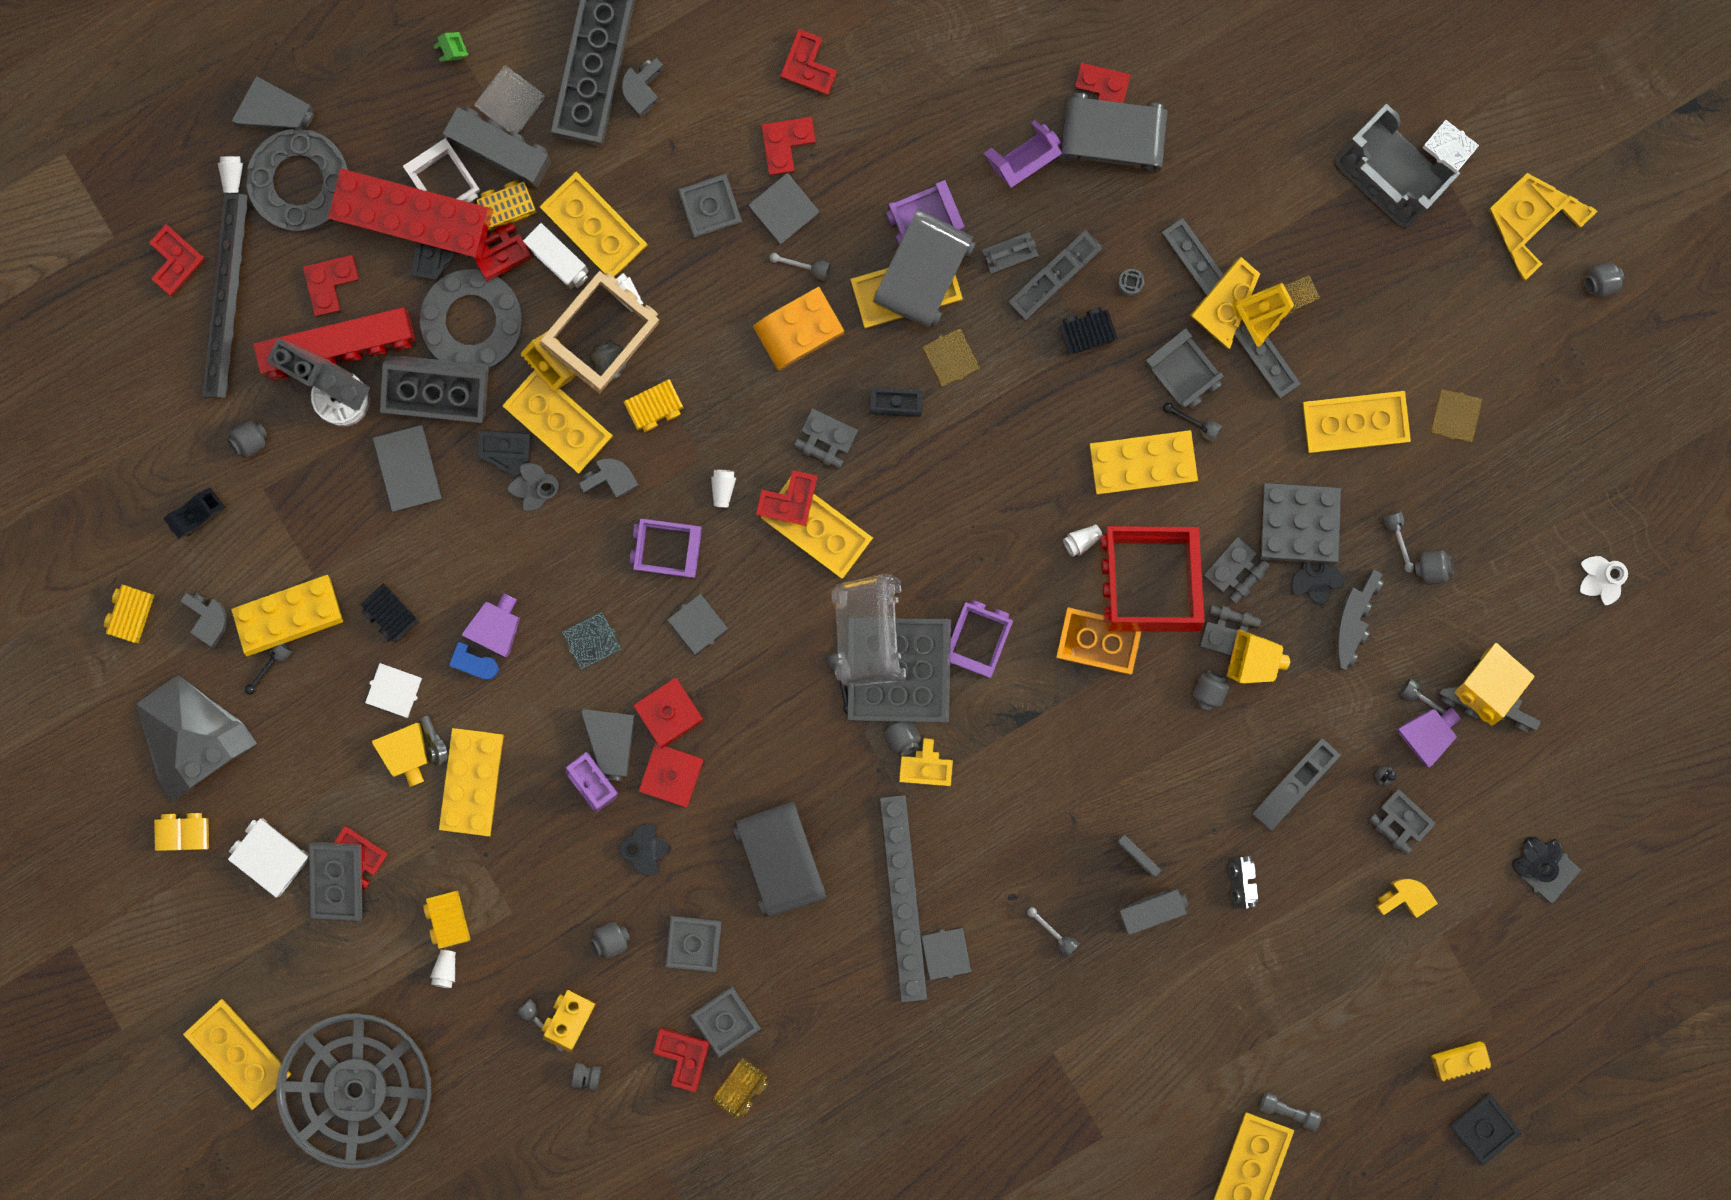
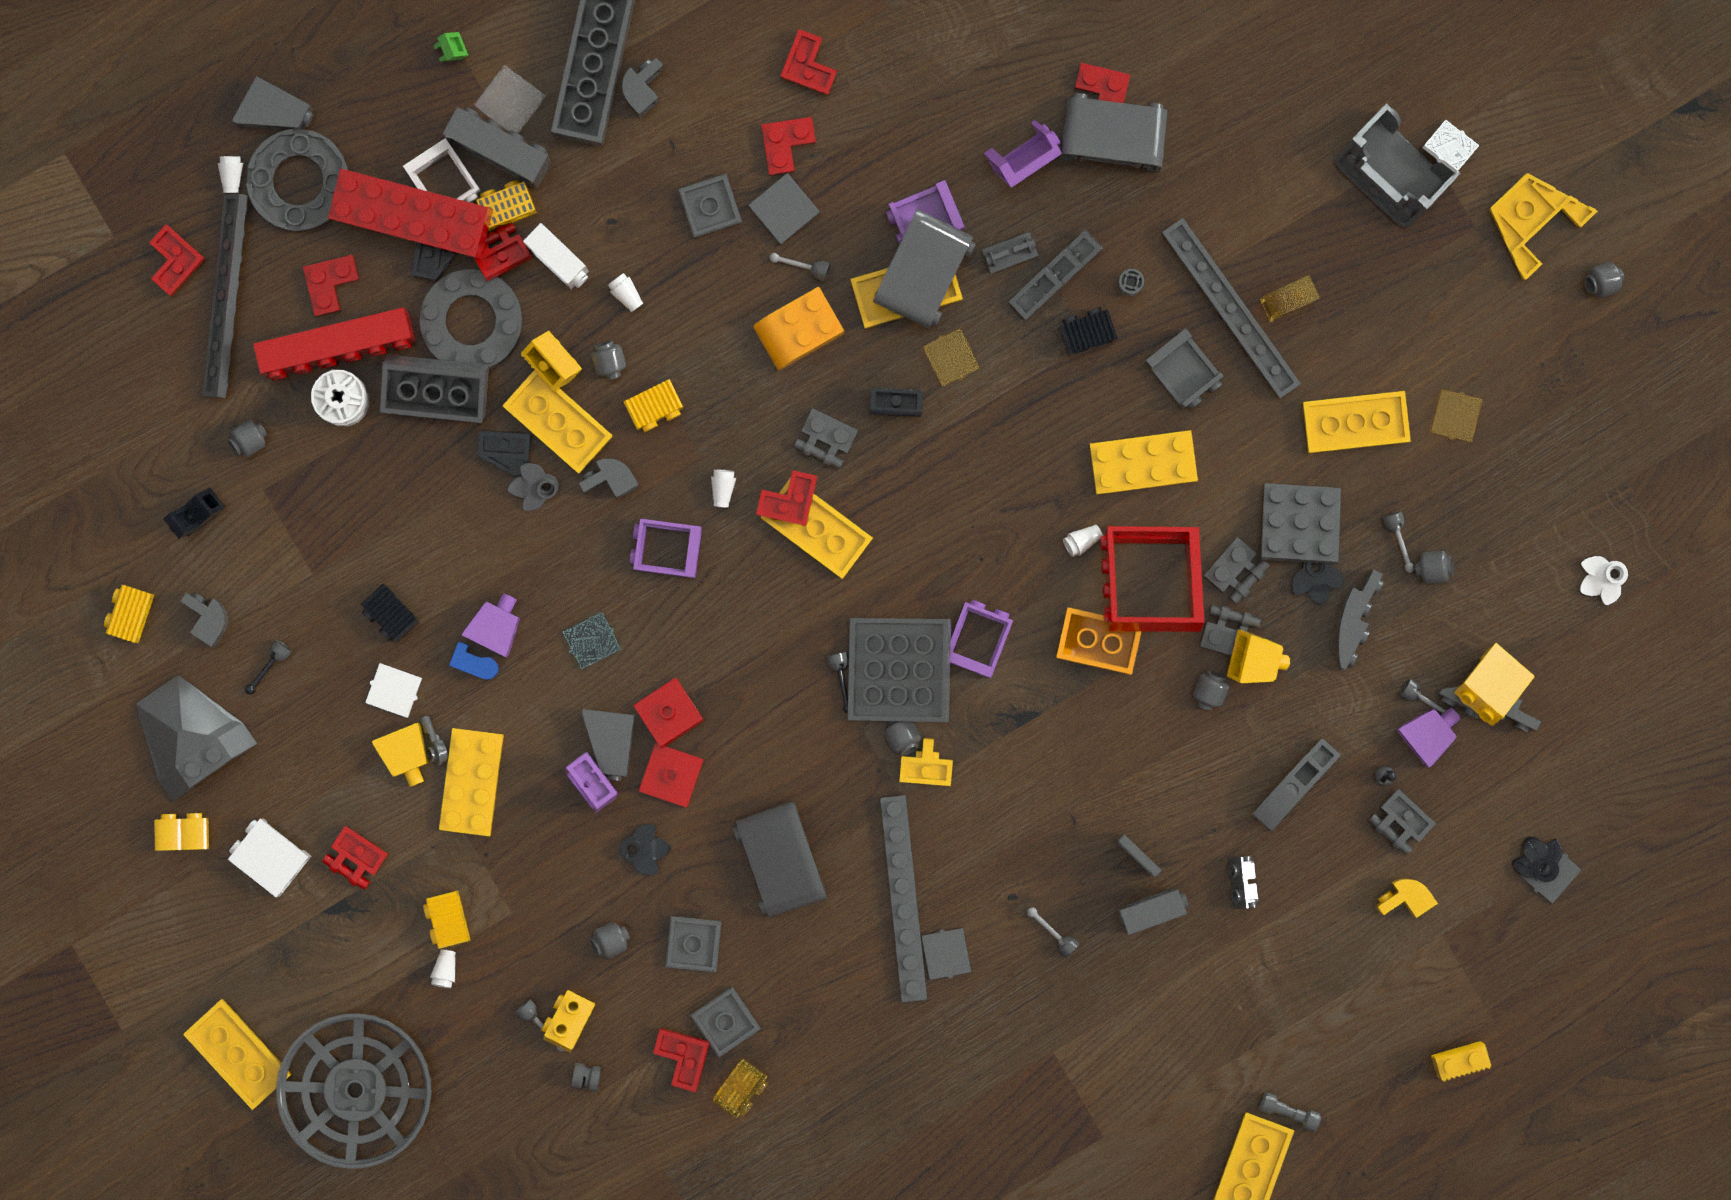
(287, 615): yellow plate -> none
(318, 372): dark grey slope -> none
(335, 881): dark grey tile -> none
(407, 468): dark grey tile -> none
(573, 363): tan window -> none
(593, 225): yellow plate -> none
(697, 624): dark grey piece -> none
(867, 631): clear windscreen -> none
(1209, 429): hinge -> none
(1218, 309): yellow wing -> none
(1264, 311): yellow wing -> none
(1485, 1129): black tile -> none

